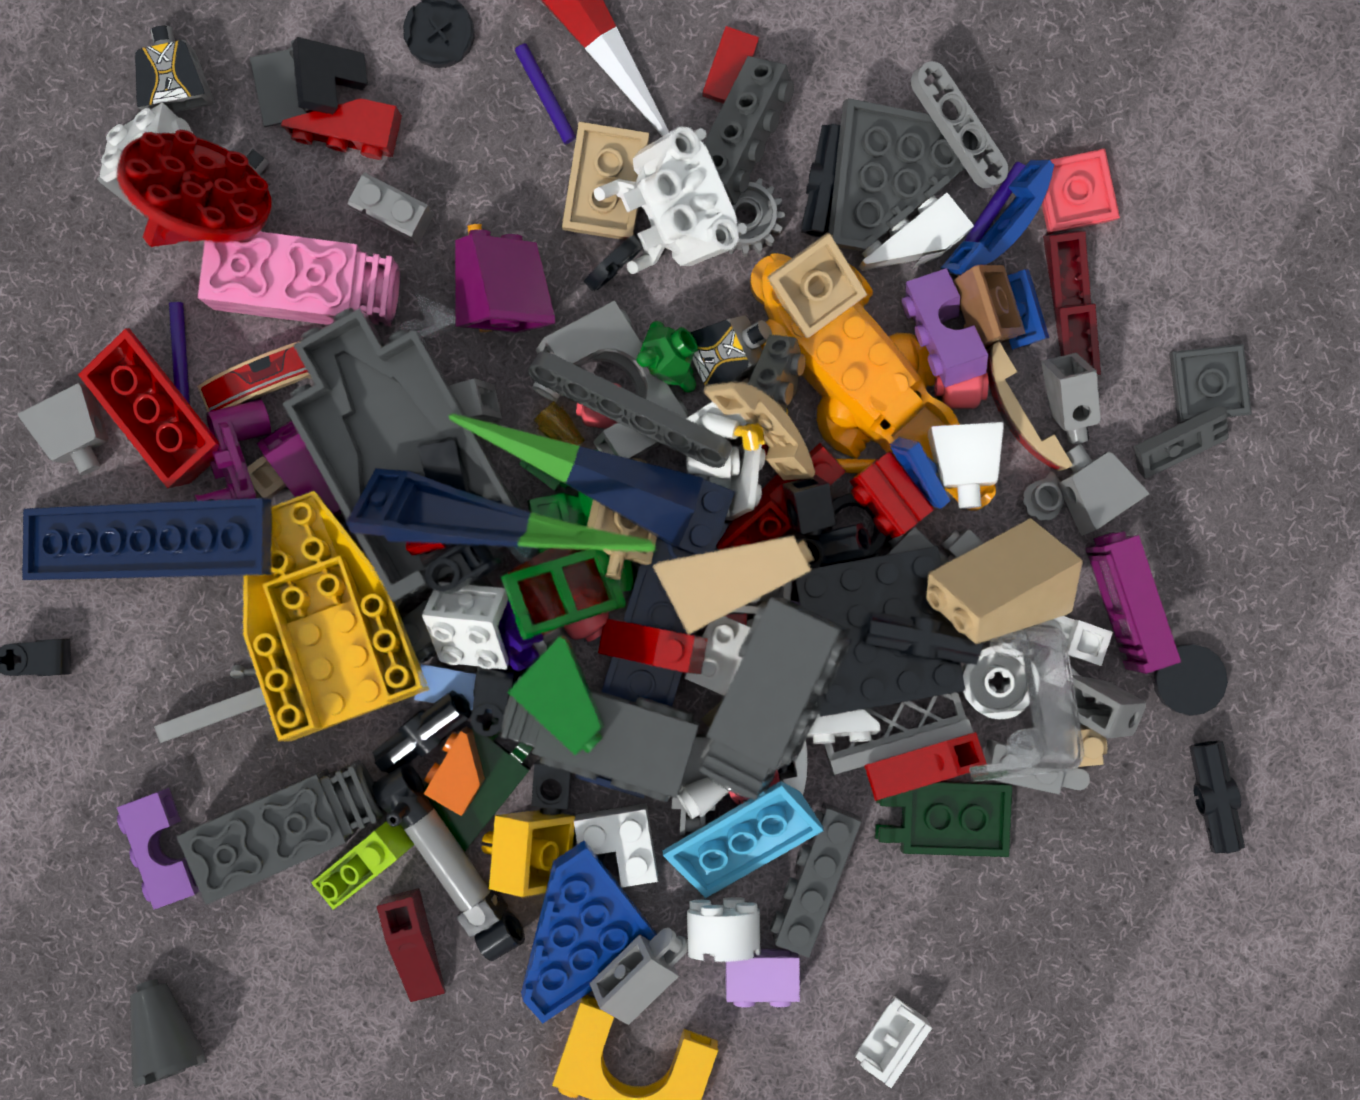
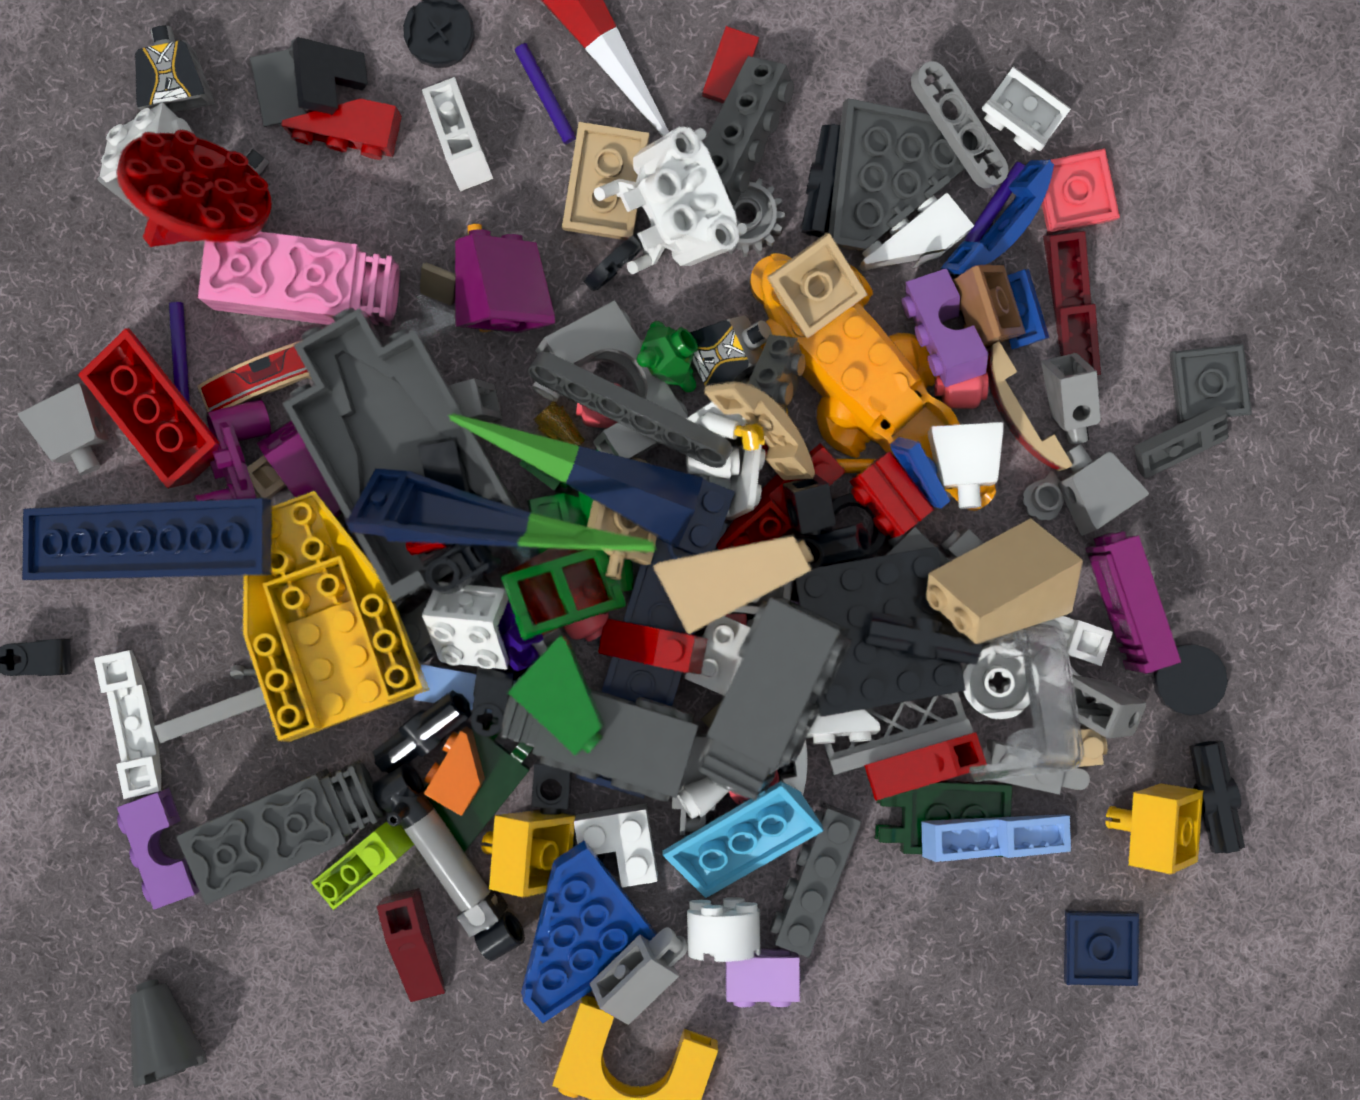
(132, 722): none -> white slope
(390, 208): light grey brick -> none
(437, 283): none -> dark tan slope
(457, 134): none -> white slope
(893, 1041): white hinge -> none
(995, 837): none -> light blue slope
(1025, 110): none -> white bracket
(1101, 948): none -> dark blue tile
(1162, 827): none -> yellow brick

